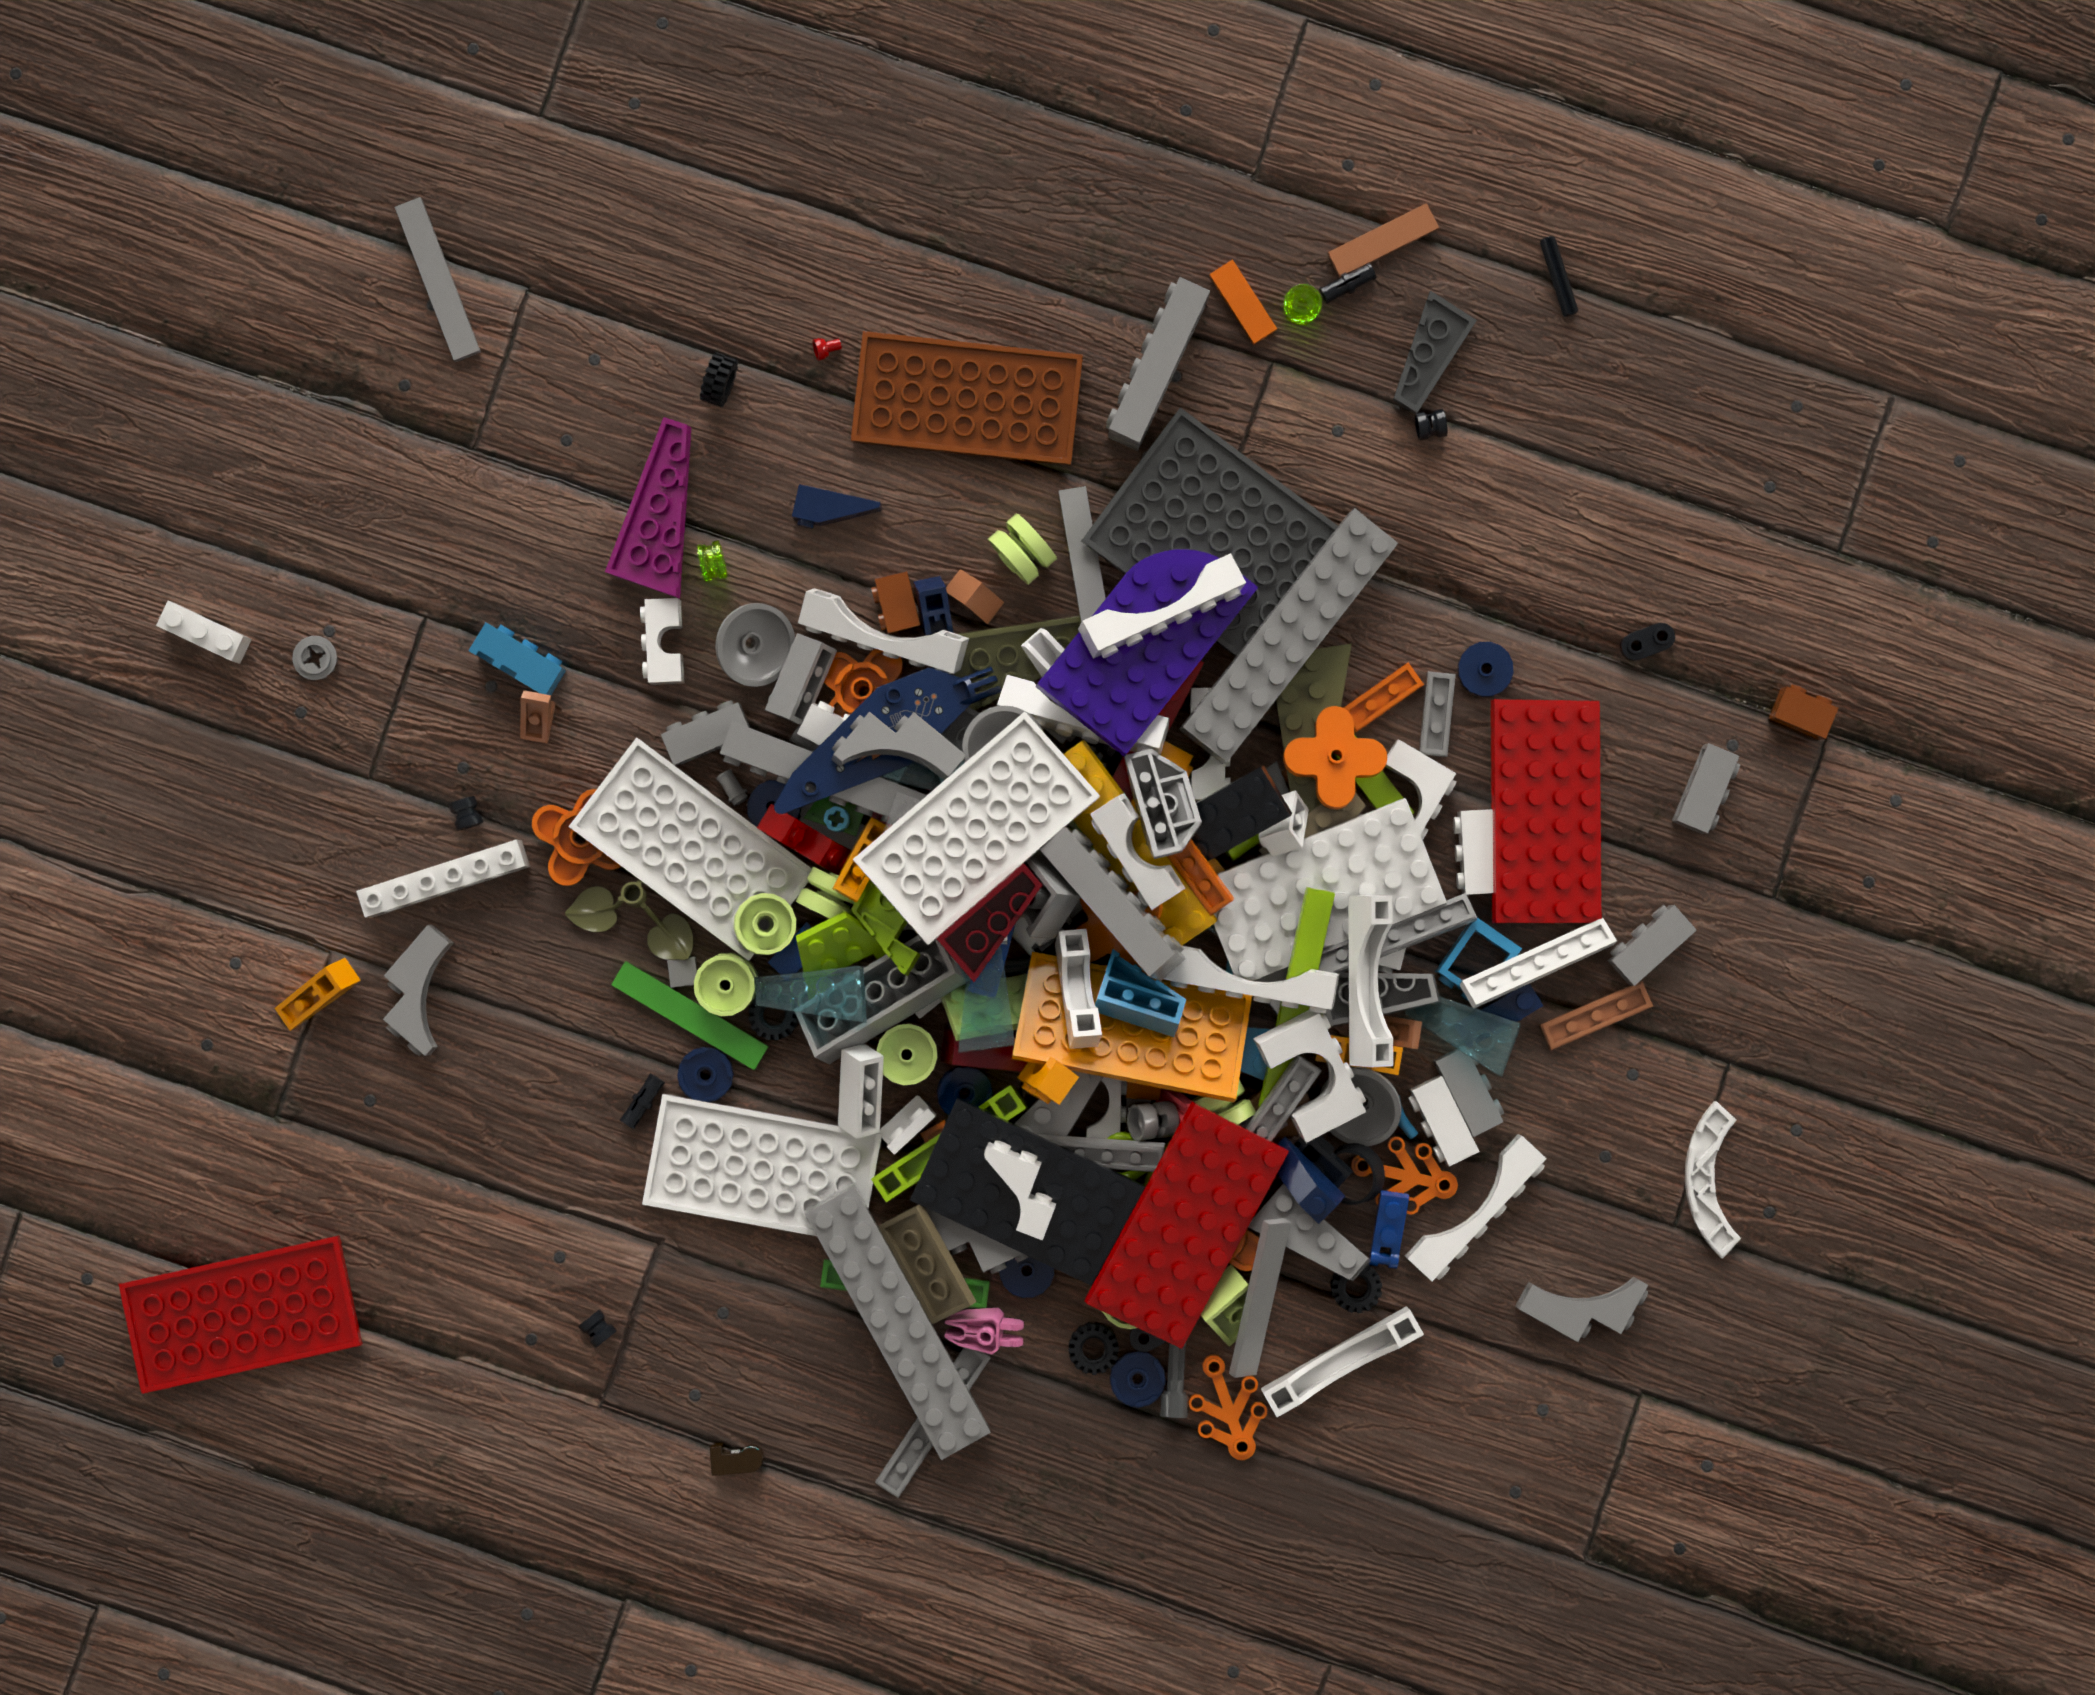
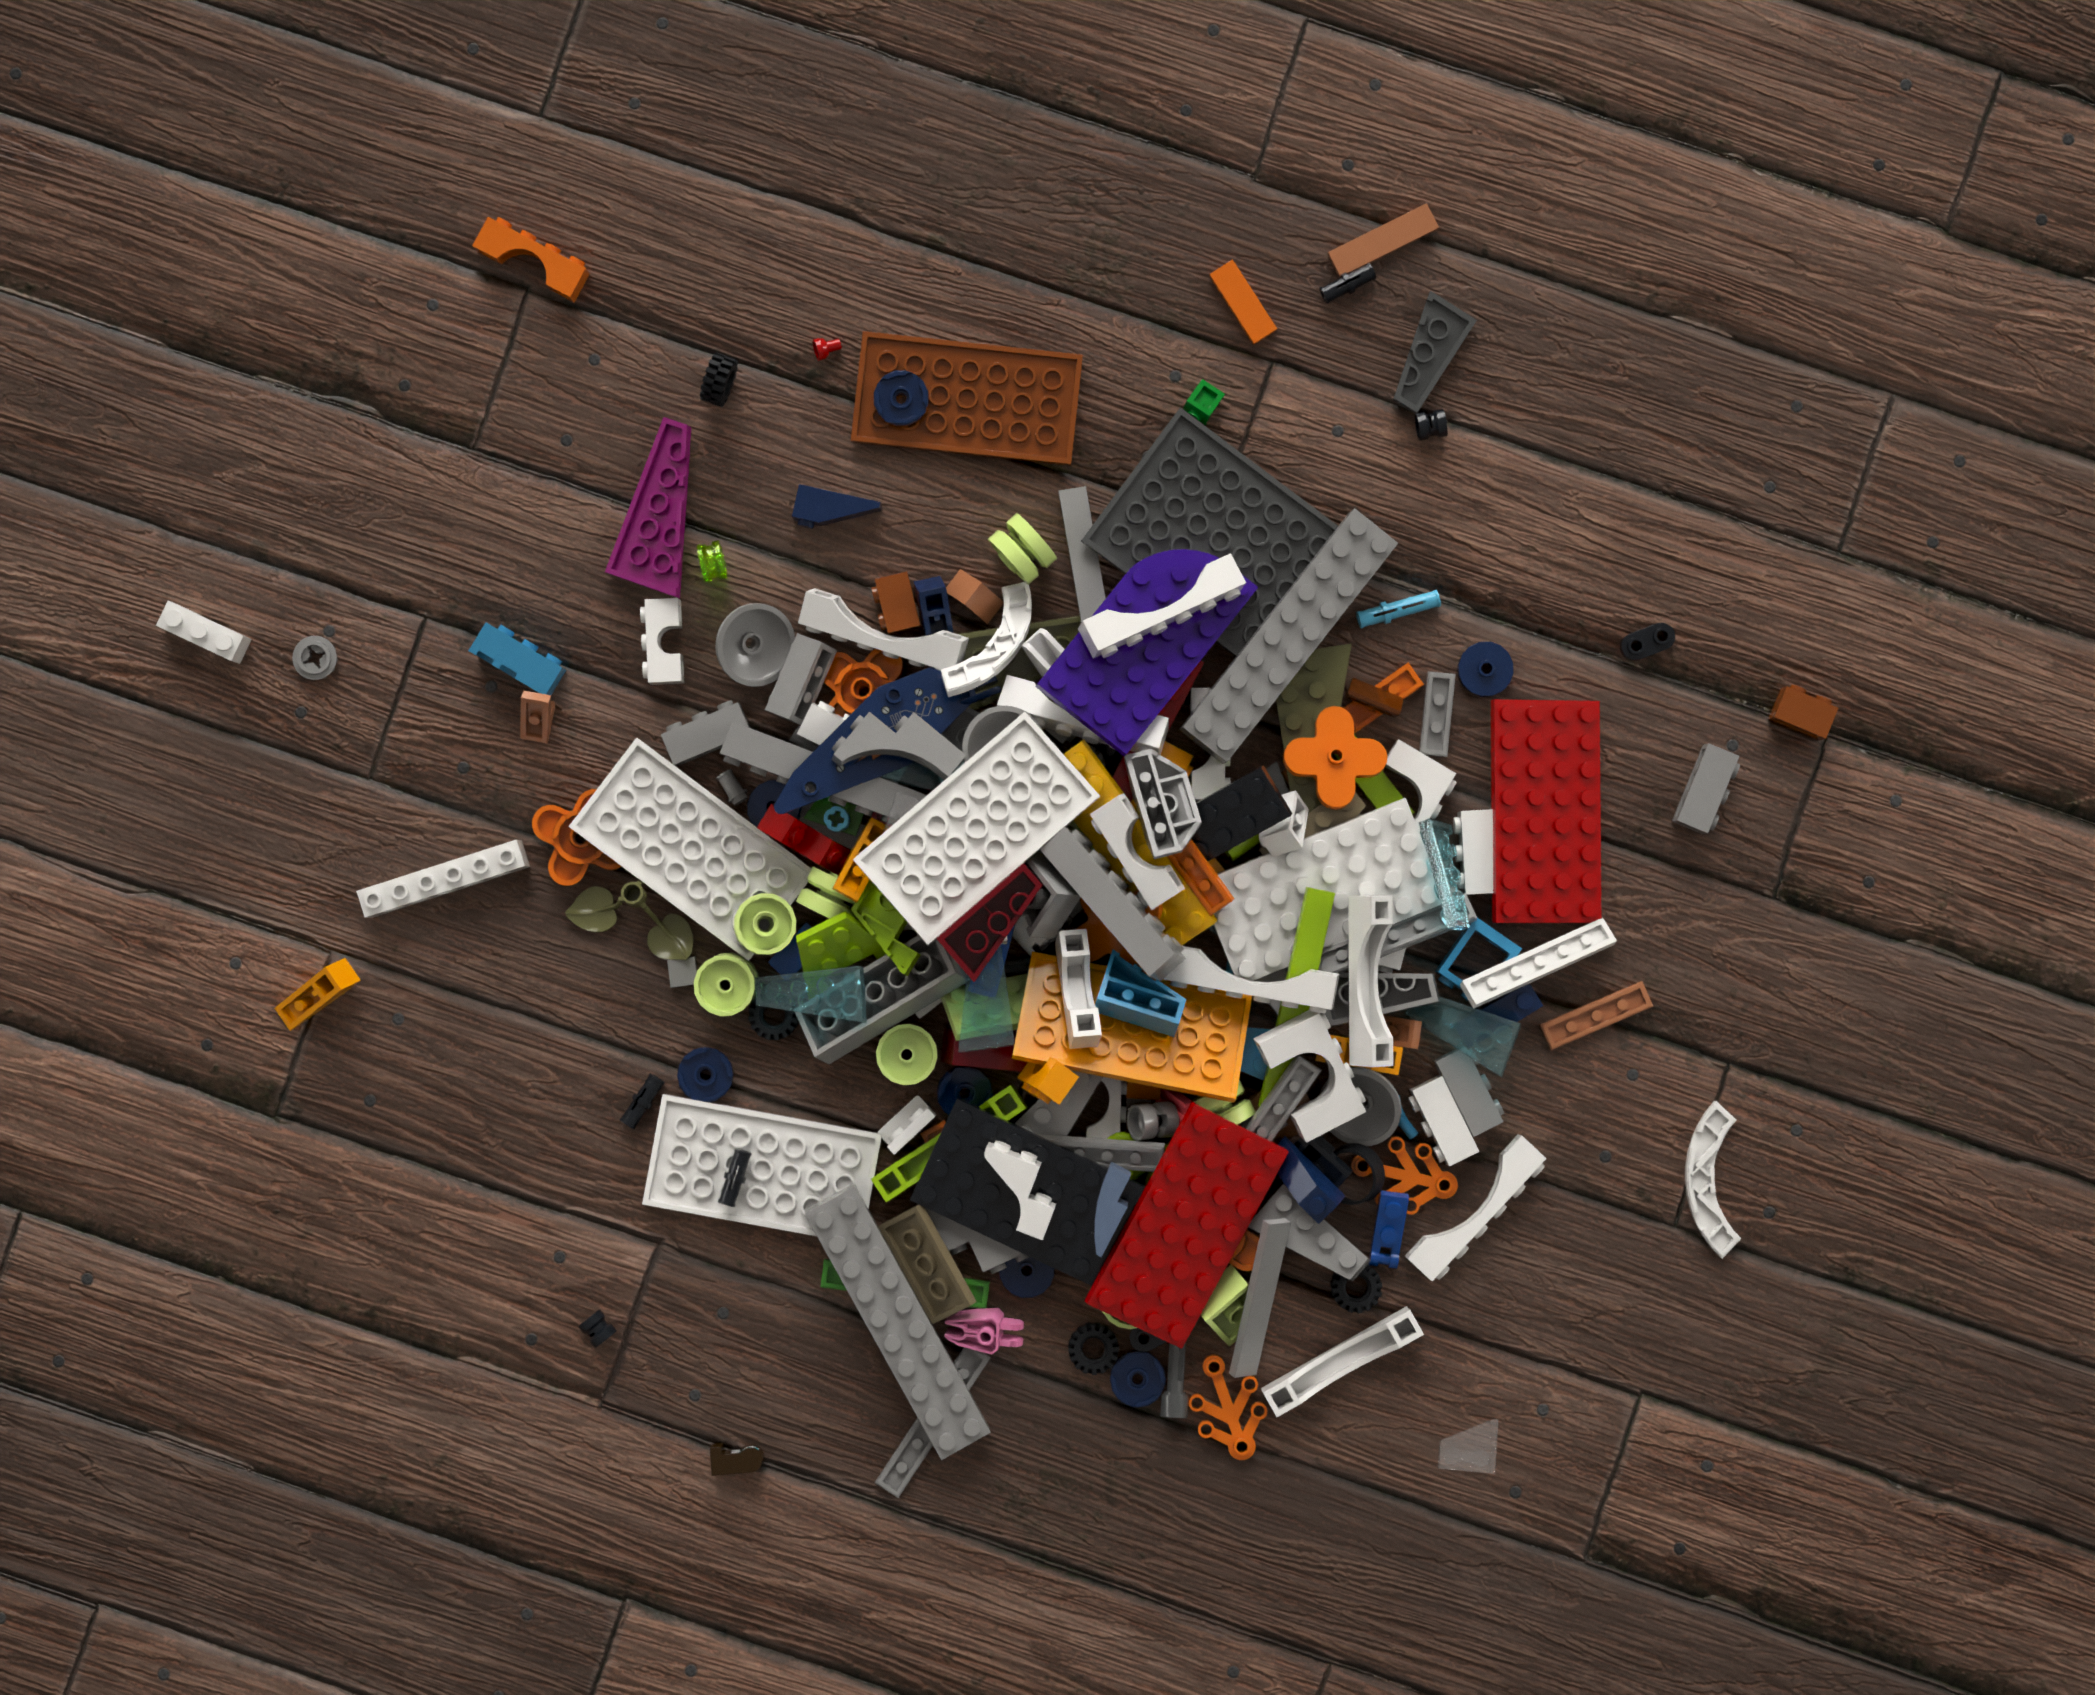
(240, 1314): red plate -> none
(412, 977): light grey arch -> none
(437, 279): light grey tile -> none
(466, 815): black wheel -> none
(501, 243): none -> orange arch
(690, 1015): bright green tile -> none
(728, 1195): none -> black pin
(860, 1091): white brick -> none
(901, 383): none -> dark blue plate
(1000, 649): none -> white tile
(1110, 1206): none -> sand blue slope
(1159, 362): light grey brick -> none
(1203, 401): none -> green bracket
(1302, 304): clear neon green wheel -> none
(1367, 617): none -> medium azure pin
(1374, 698): none -> reddish brown slope
(1444, 872): none -> clear light blue wing
(1471, 1449): none -> clear wing
(1559, 276): black axle -> none
(1573, 1315): light grey arch -> none
(1651, 944): light grey brick -> none

